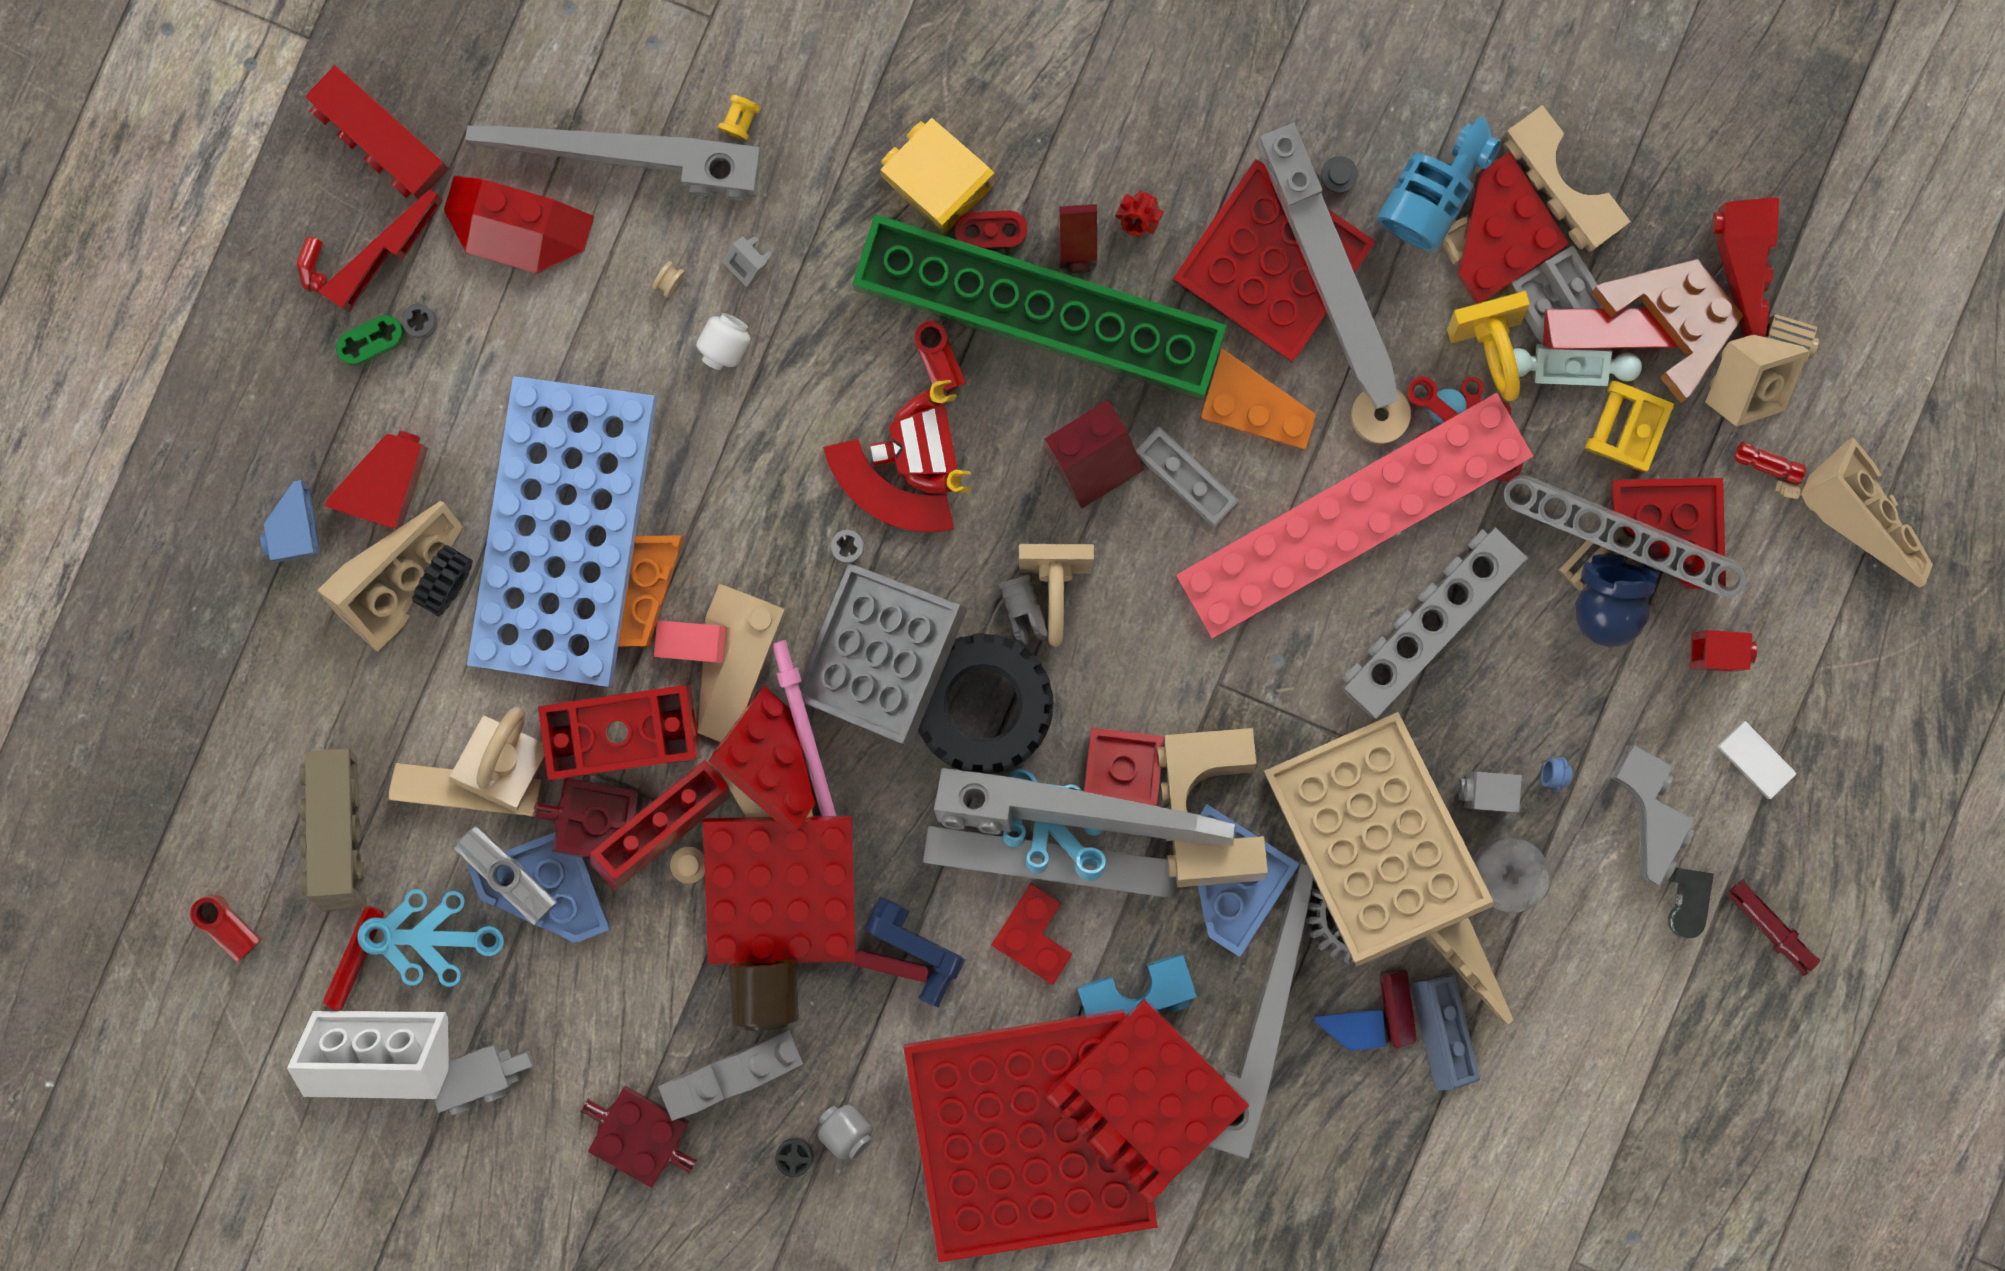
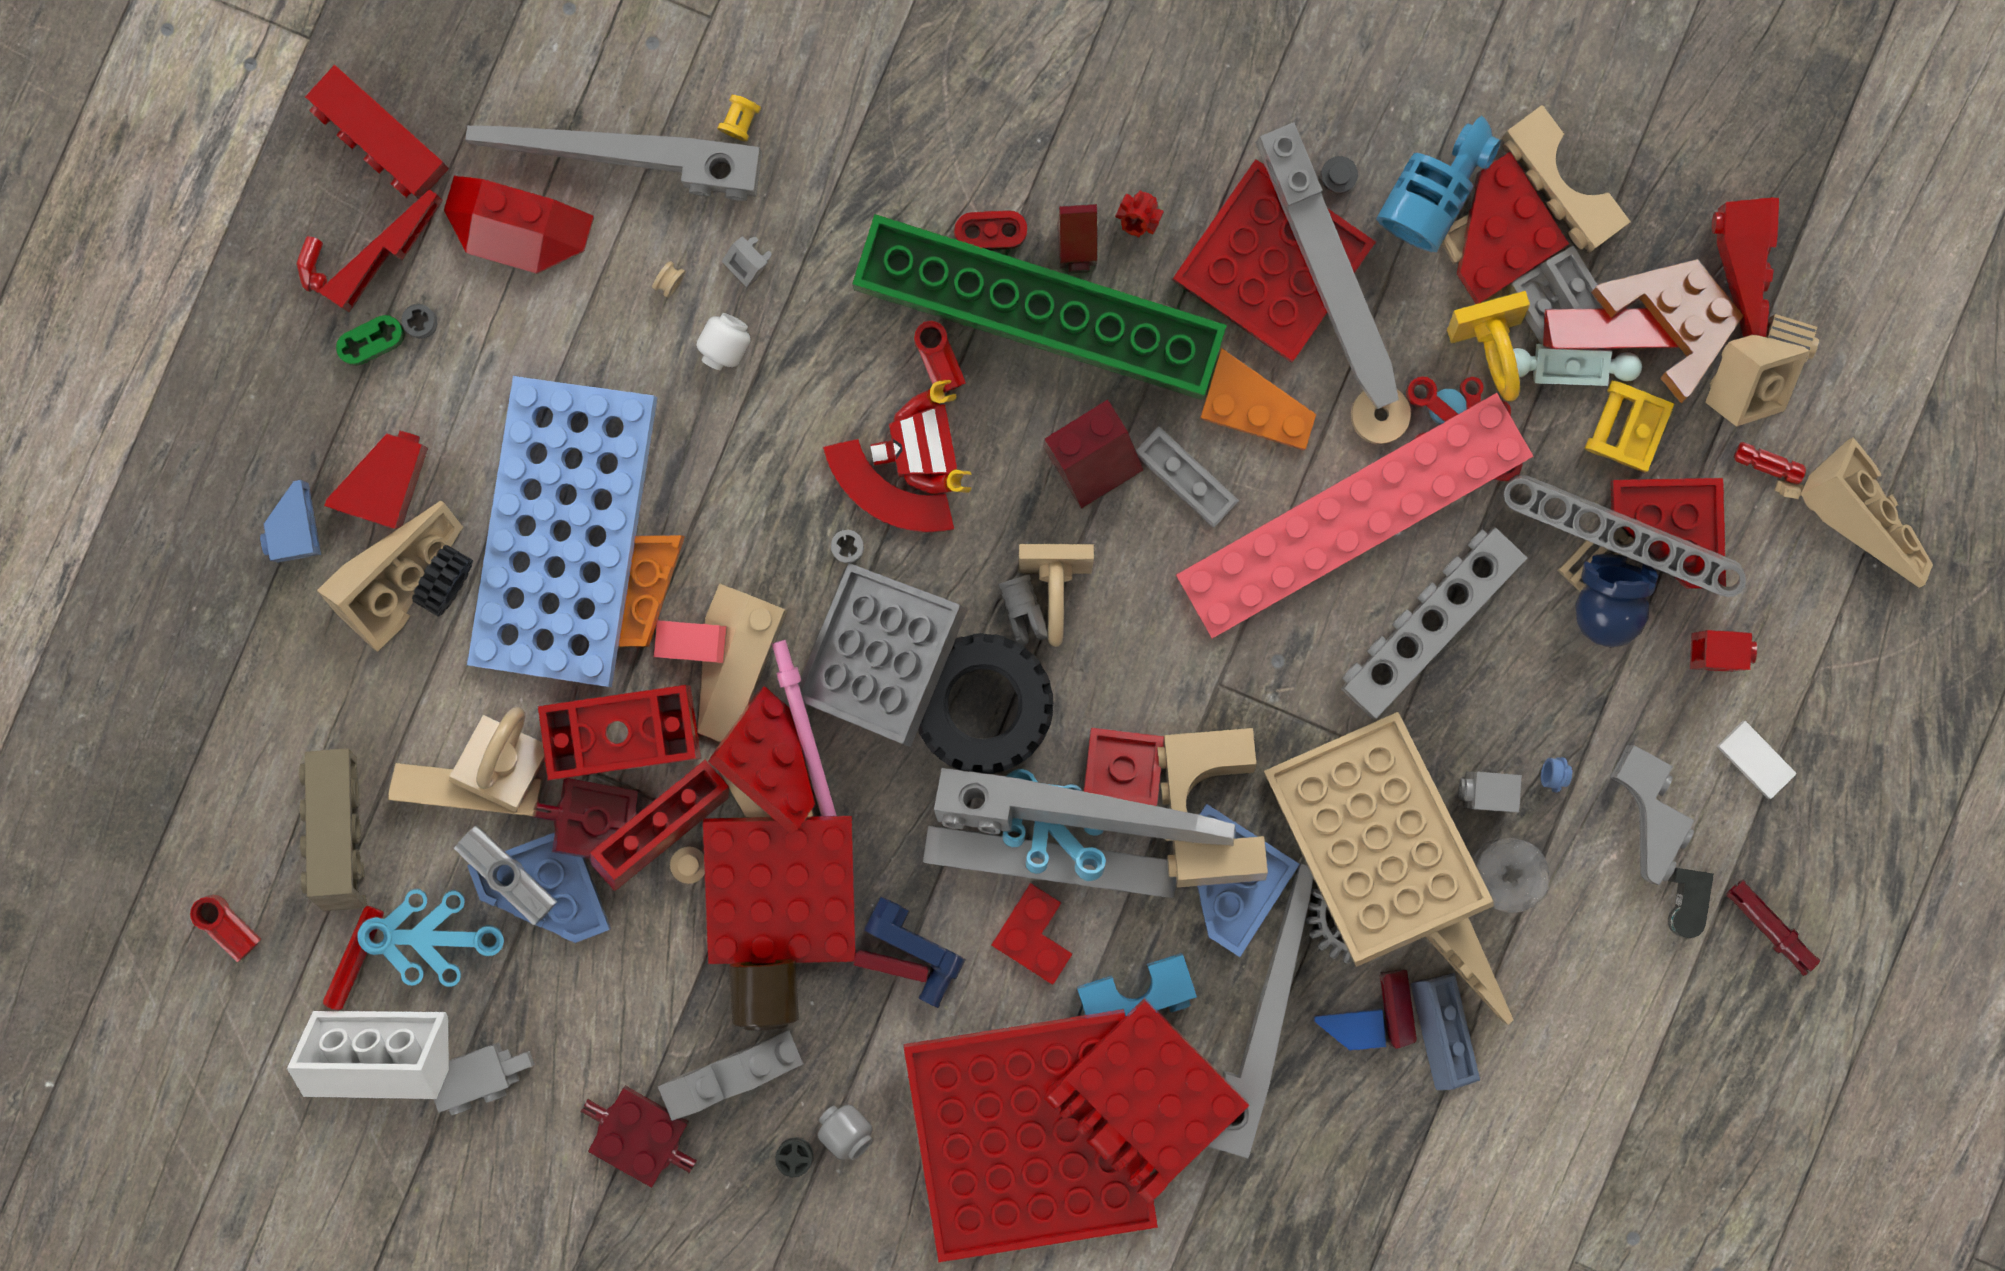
(937, 175): yellow slope -> none

